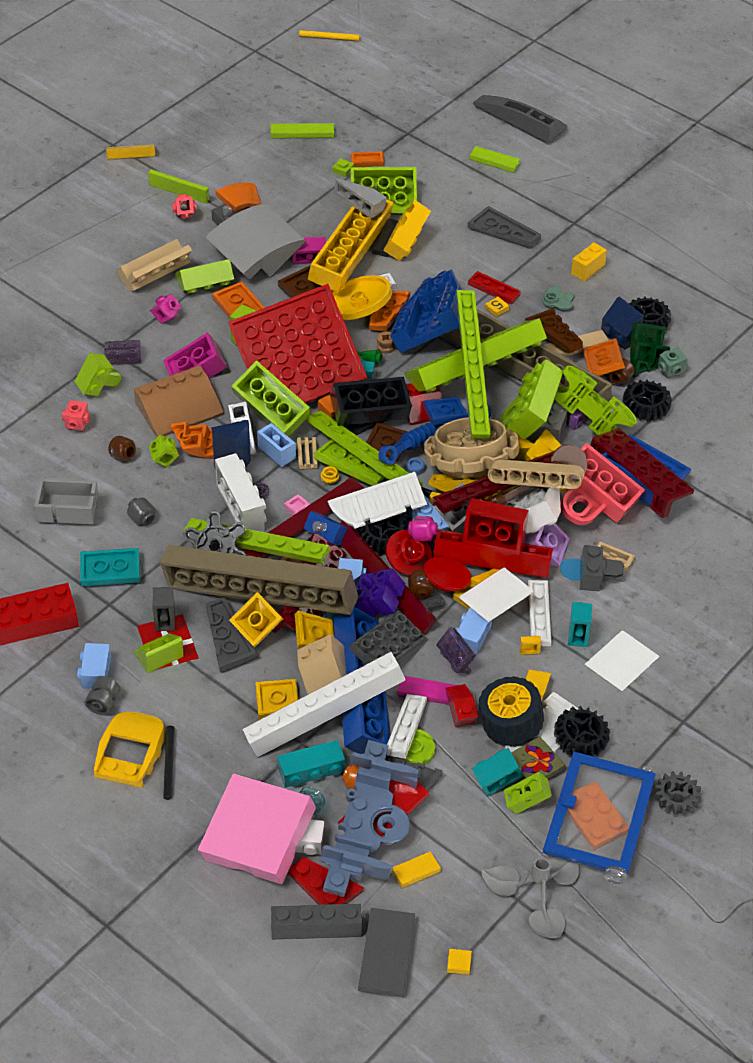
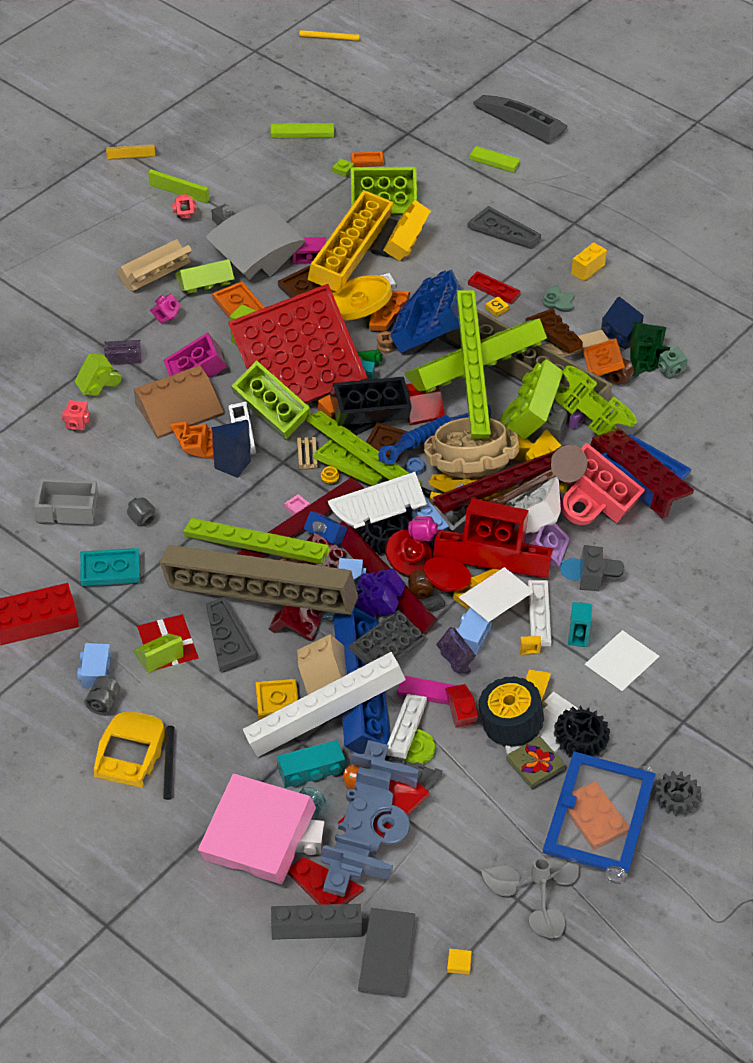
(122, 448): reddish brown head -> none
(163, 450): lime brick -> none
(164, 608): dark grey brick -> none
(216, 533): dark grey plate -> none
(239, 195): orange slope -> none
(240, 493): white brick -> none
(256, 619): yellow slope -> none
(263, 490): clear purple tile -> none
(276, 444): light blue brick -> none
(311, 628): yellow tile -> none
(361, 197): light grey slope -> none
(416, 869): yellow tile -> none
(444, 410): blue tile -> none
(497, 771): teal brick -> none
(527, 793): lime piece -> none
(545, 471): tan beam -> none
(614, 552): tan tile -> none
(647, 400): black gear -> none
(653, 311): black gear -> none

